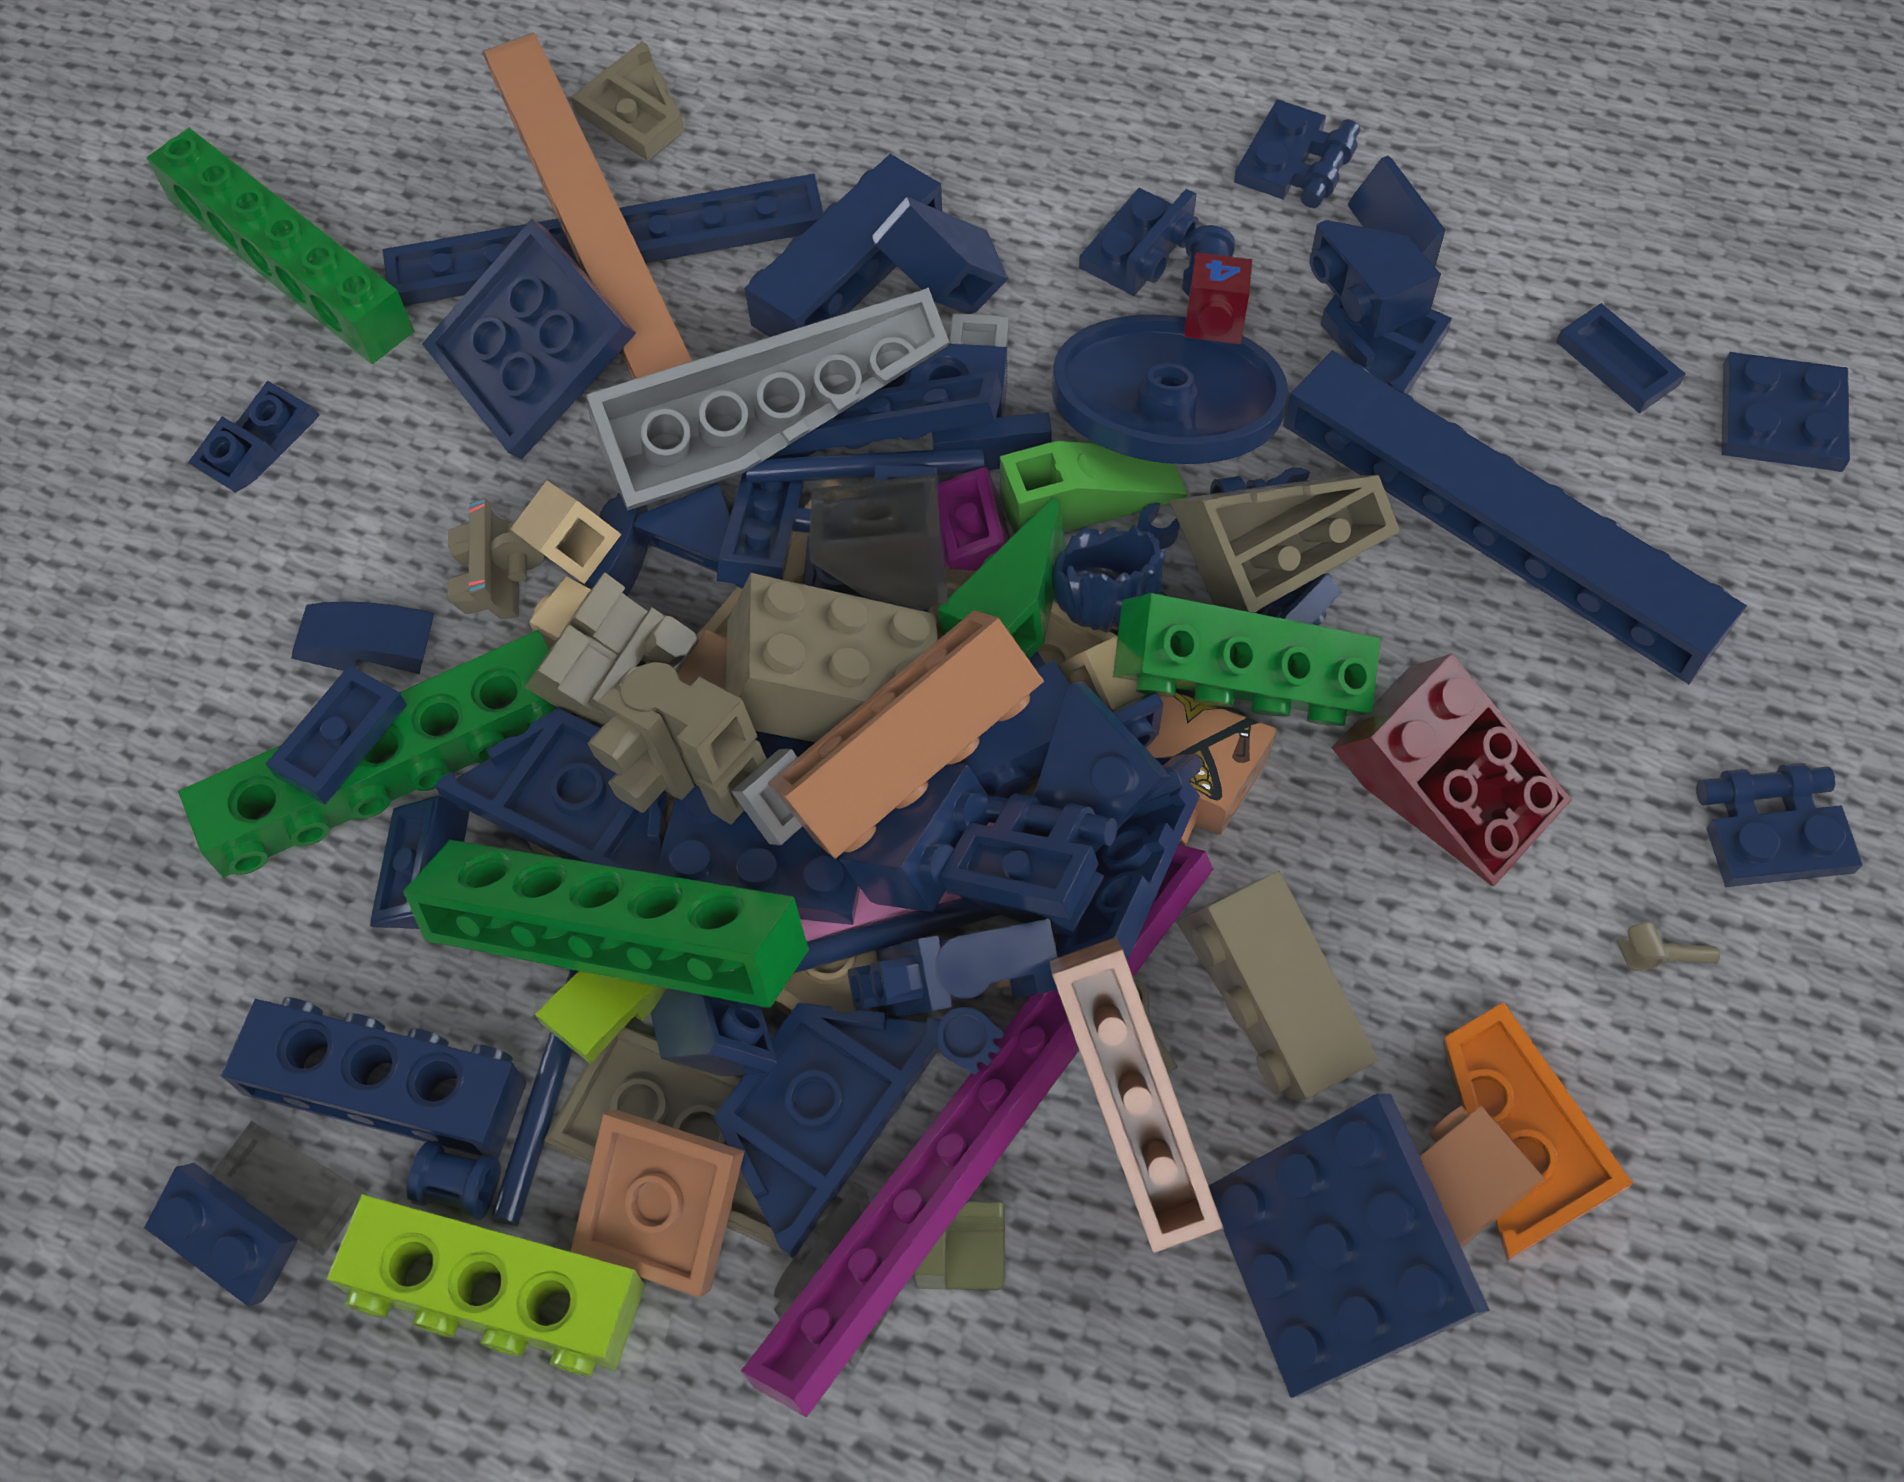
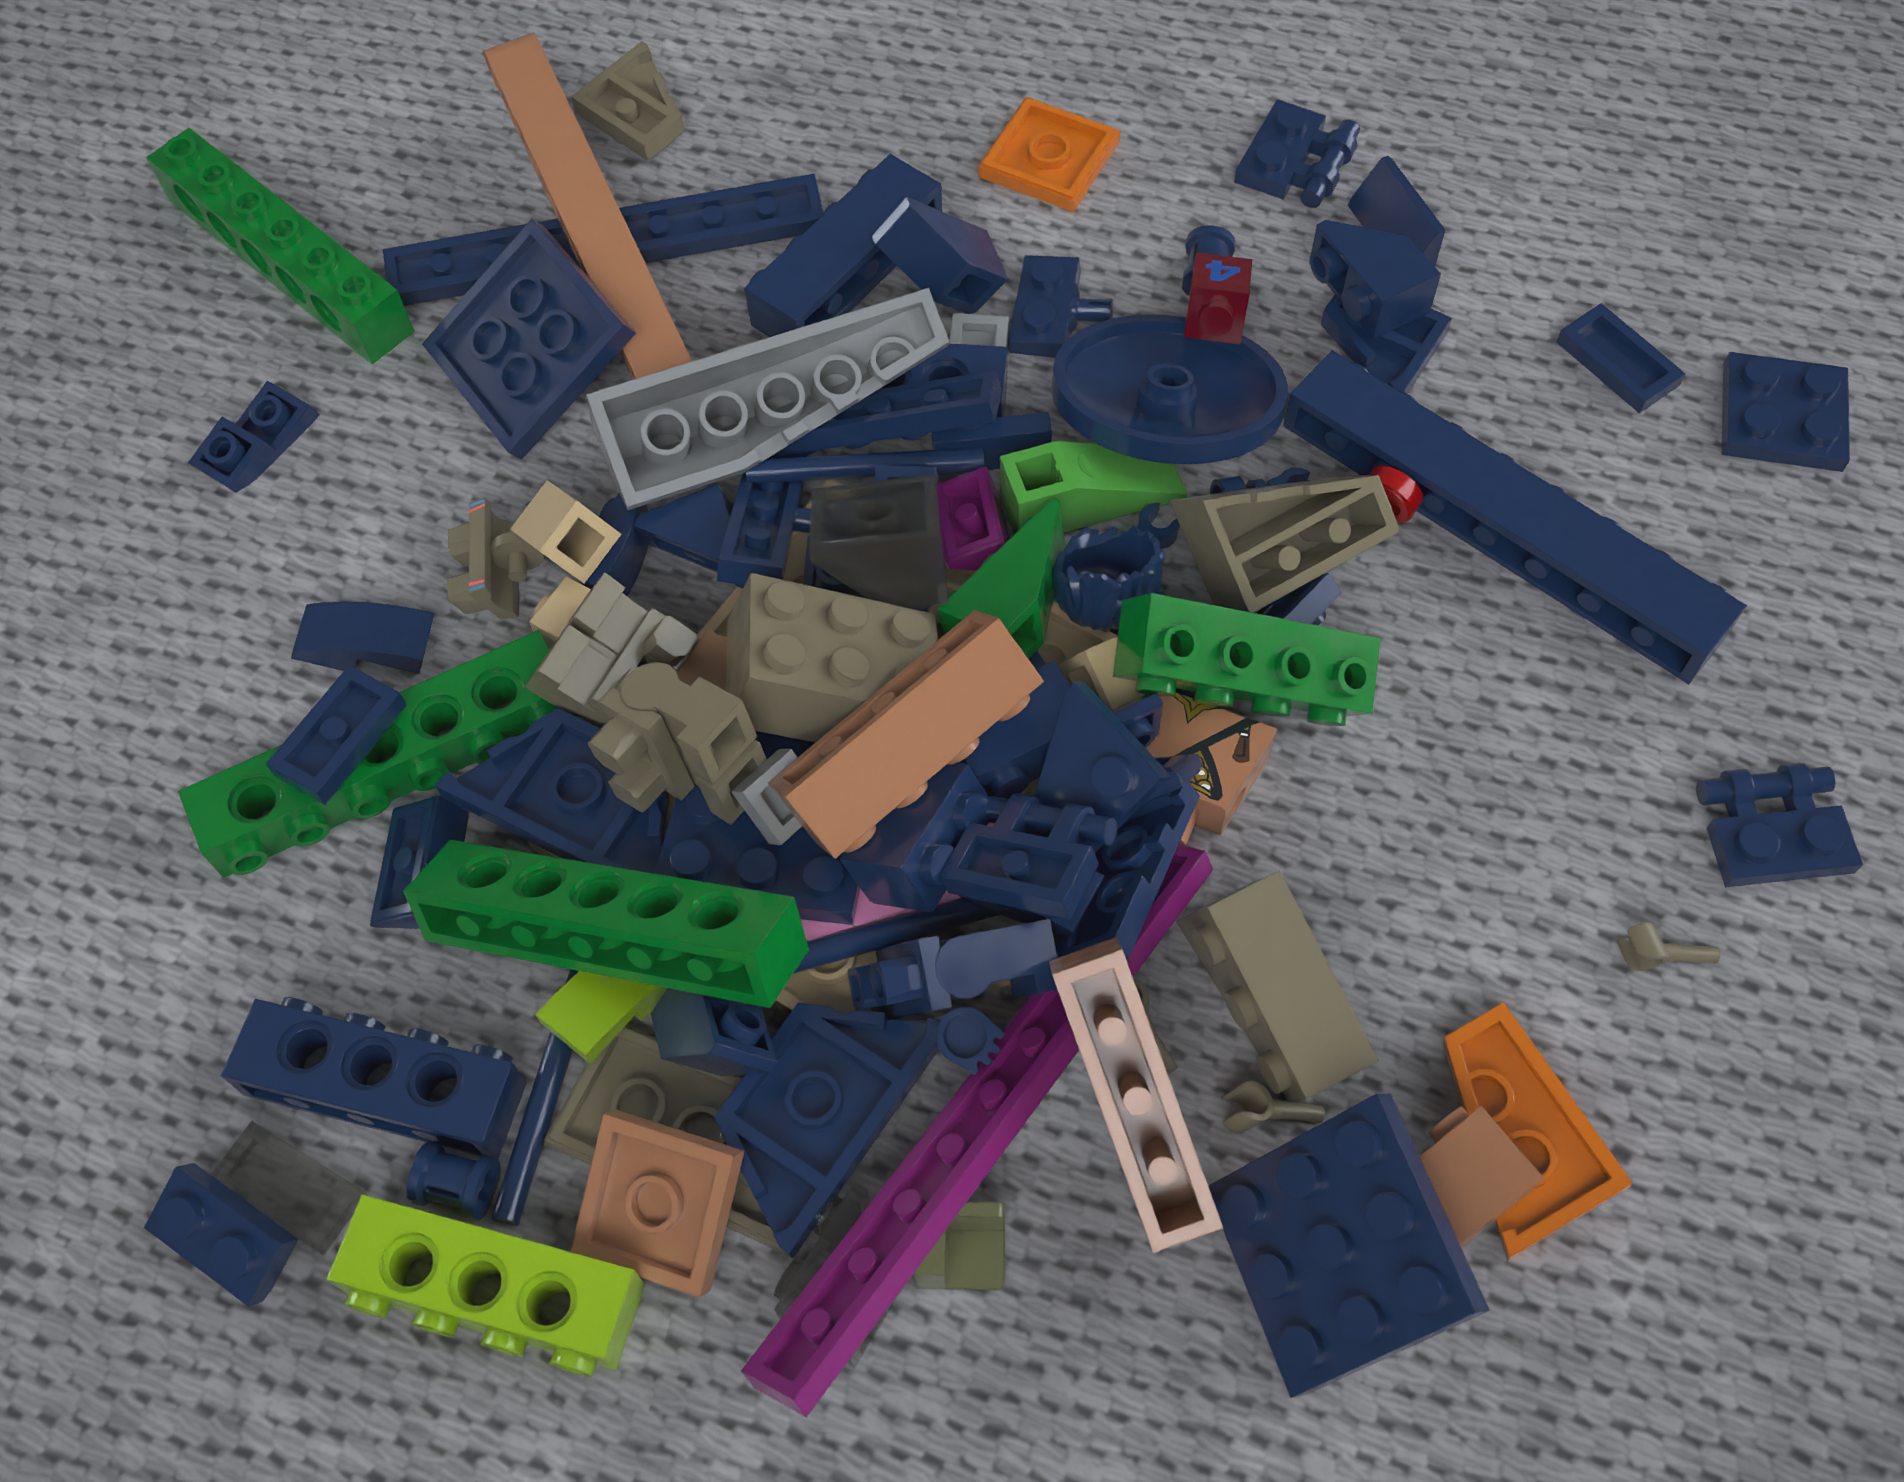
(1049, 154): none -> orange tile
(1051, 306): none -> dark blue plate
(1139, 240): dark blue bracket -> none
(1261, 1106): none -> dark tan hand
(1401, 492): none -> red tile
(1453, 767): dark red slope -> none

